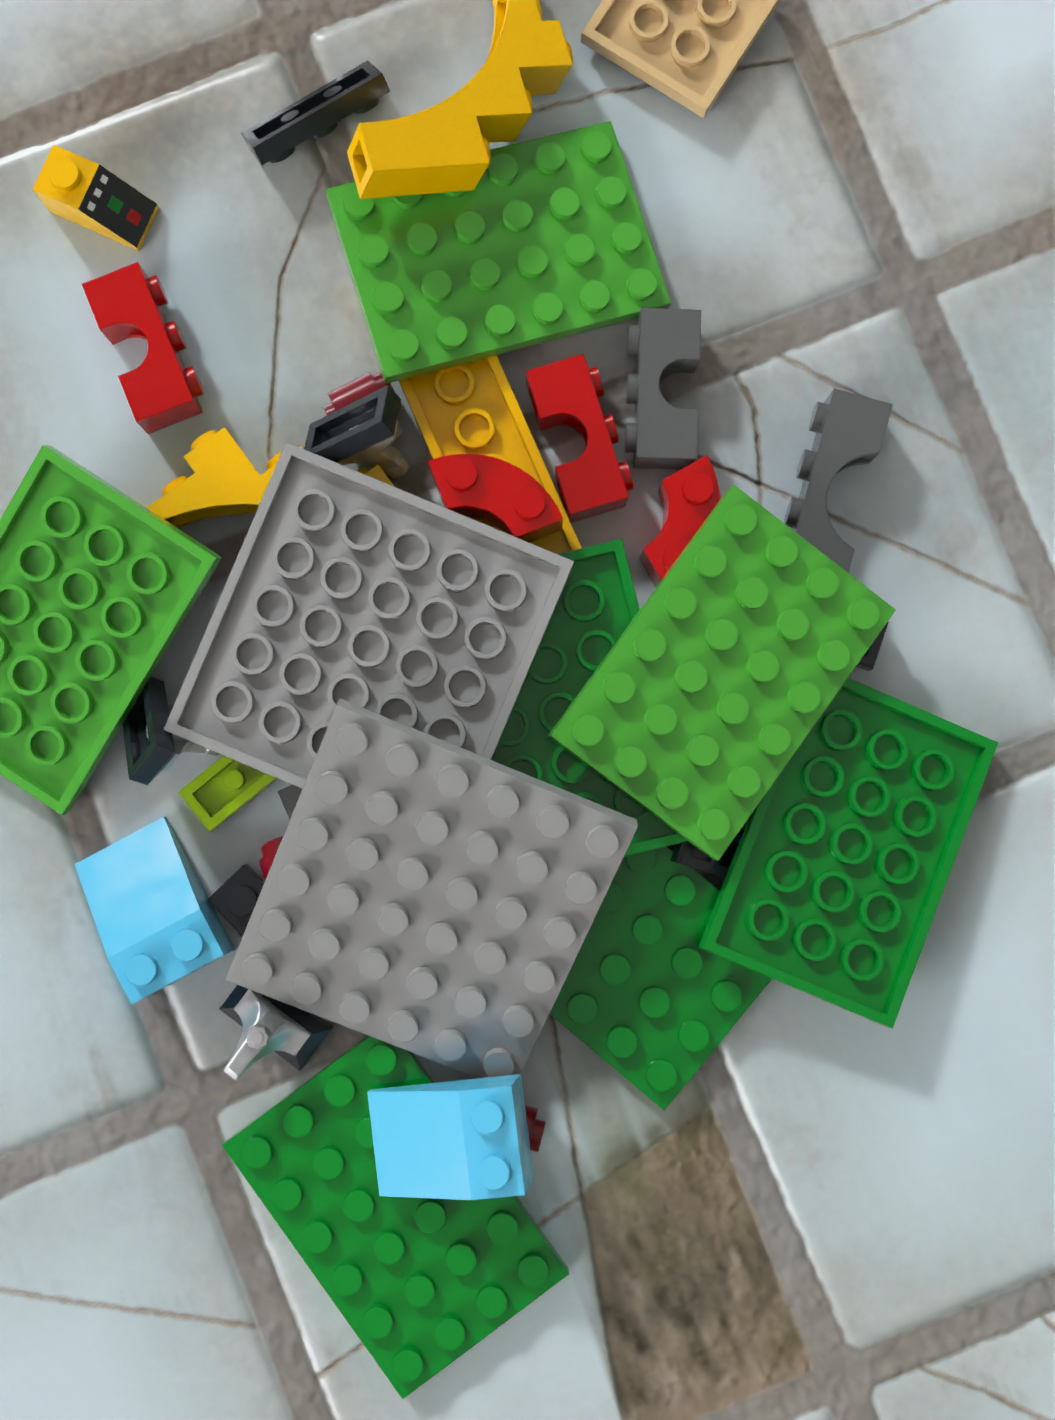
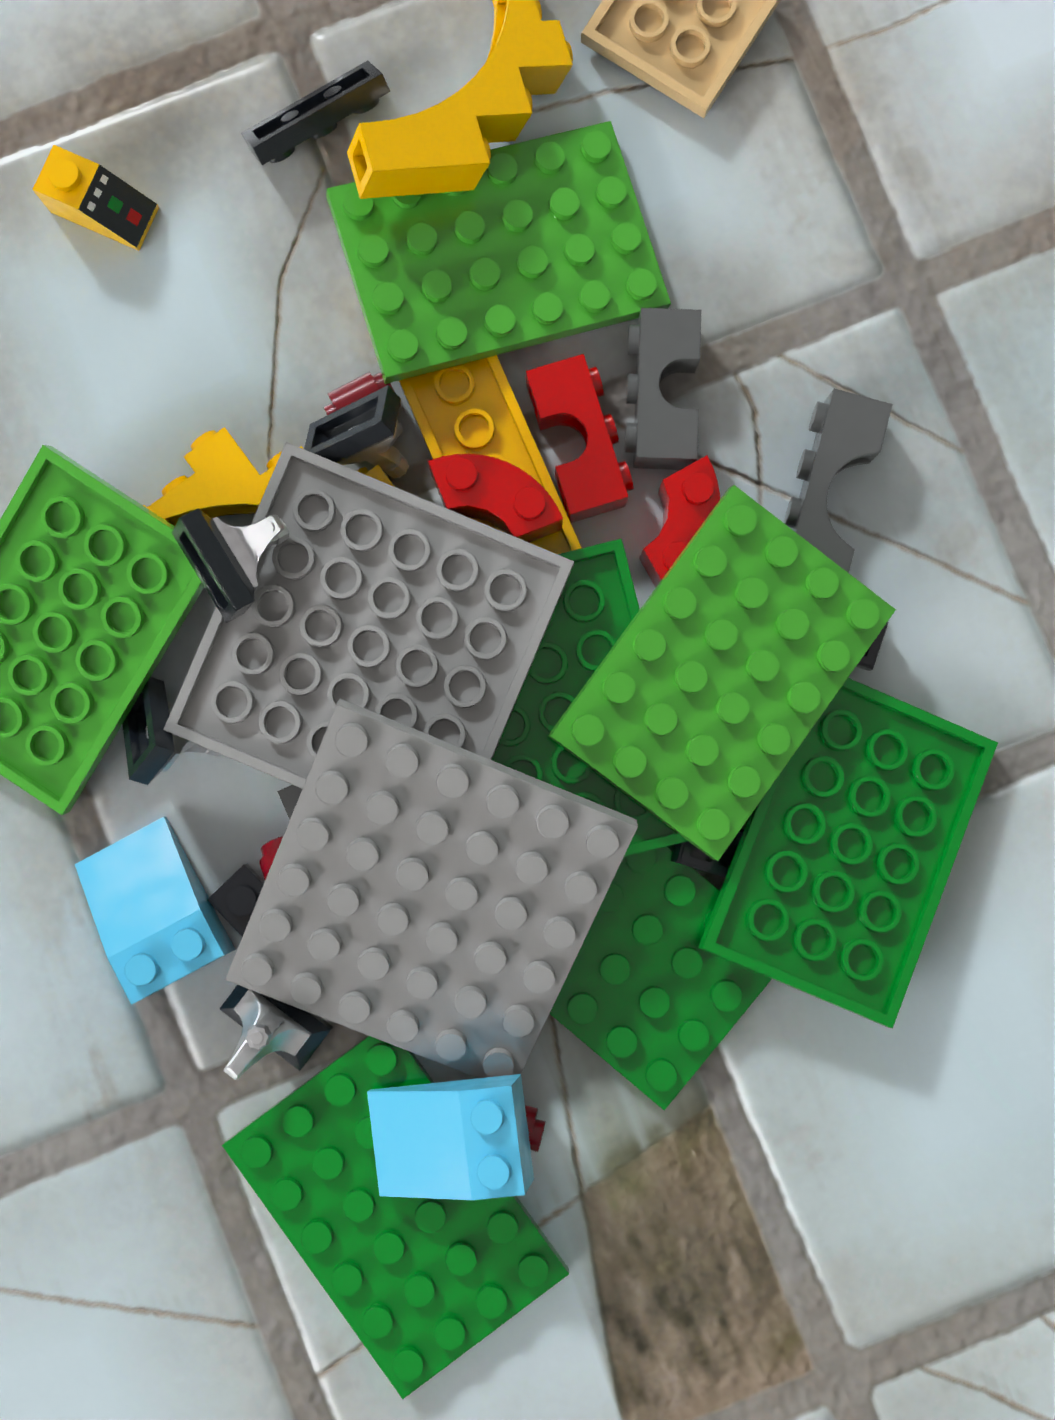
(130, 307): red arch -> none
(224, 790): lime plate -> none
(227, 556): none -> black piece

